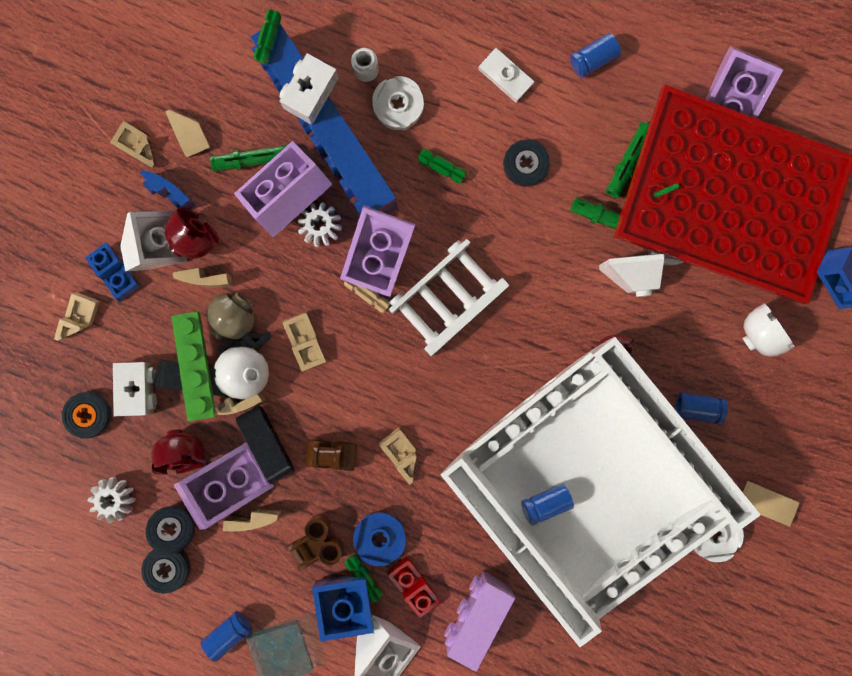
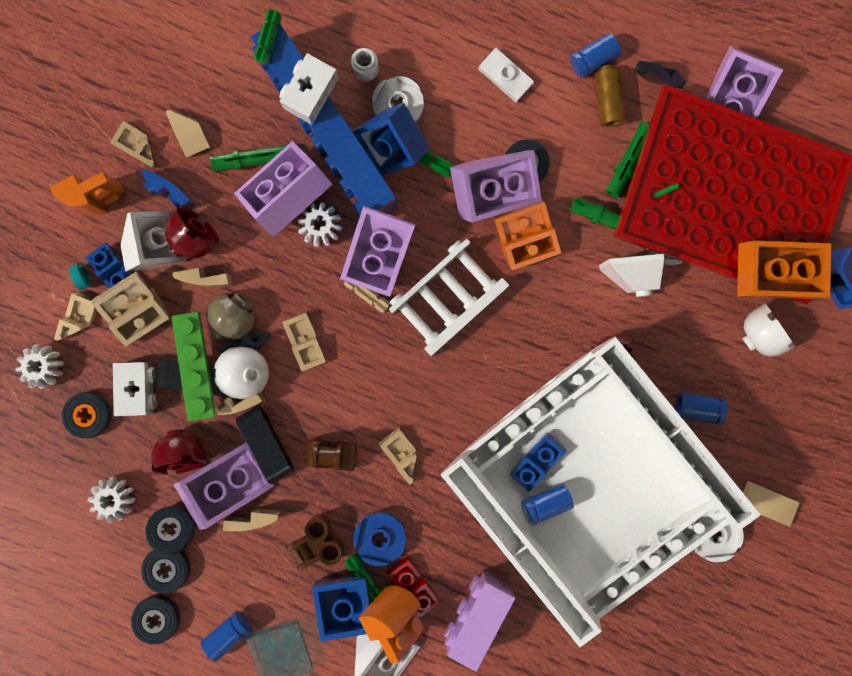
(30, 366): none -> white gear
(80, 276): none -> teal tile
(88, 194): none -> orange brick
(131, 308): none -> tan brick
(147, 608): none -> black bush
(392, 139): none -> blue slope
(393, 621): none -> orange brick
(495, 185): none -> lavender slope
(527, 235): none -> orange brick
(537, 462): none -> blue slope
(610, 96): none -> pearl gold brick
(656, 74): none -> black slope
(784, 270): none -> orange brick

